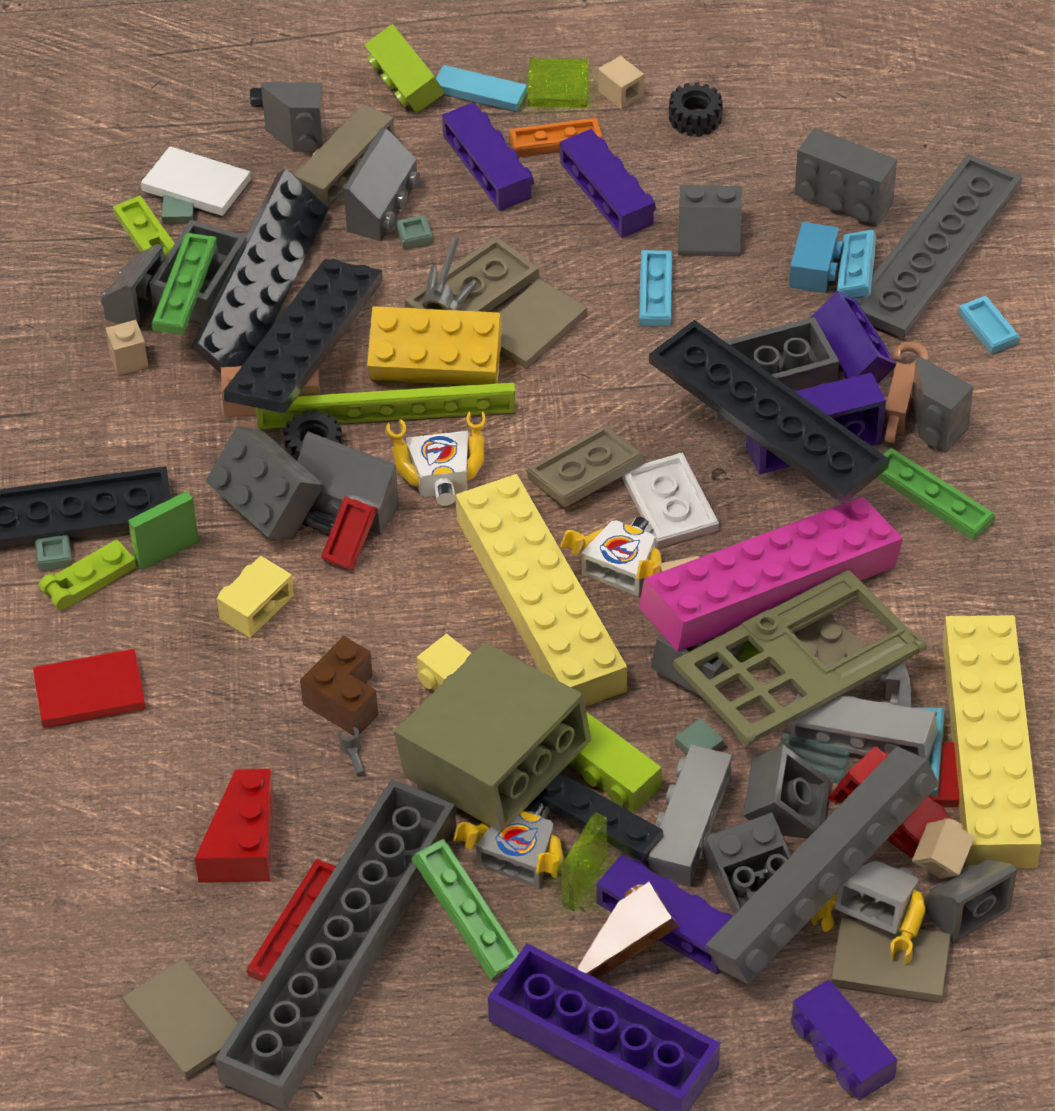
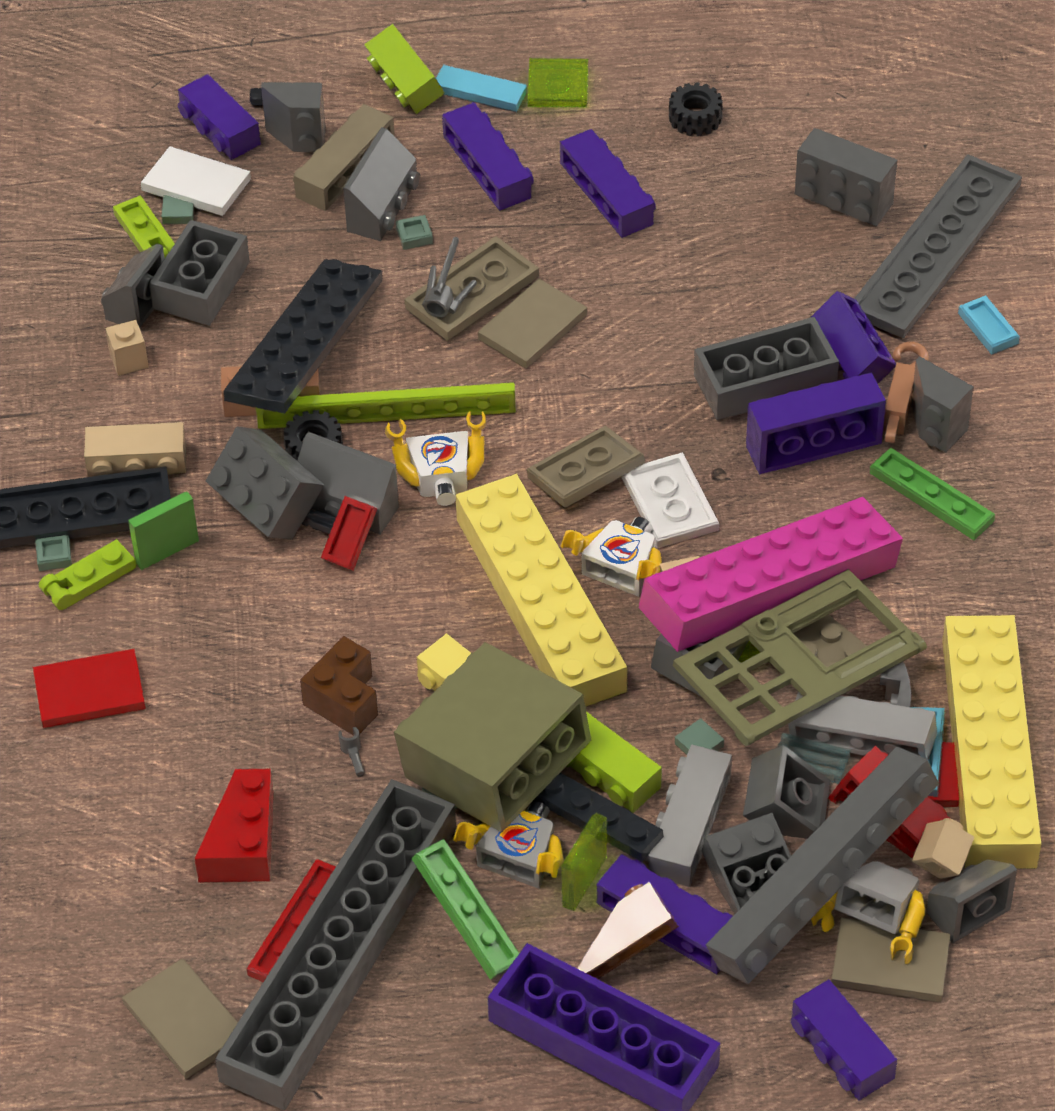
(135, 448): none -> tan brick
(184, 284): bright green tile -> none
(219, 117): none -> dark purple brick
(255, 596): light yellow brick -> none
(260, 273): black plate -> none
(434, 346): yellow piece -> none
(547, 137): orange tile -> none
(620, 82): tan brick -> none
(655, 288): medium azure tile -> none
(710, 220): dark grey slope -> none
(769, 411): black plate -> none
(814, 257): dark azure brick -> none
(857, 263): medium azure tile -> none

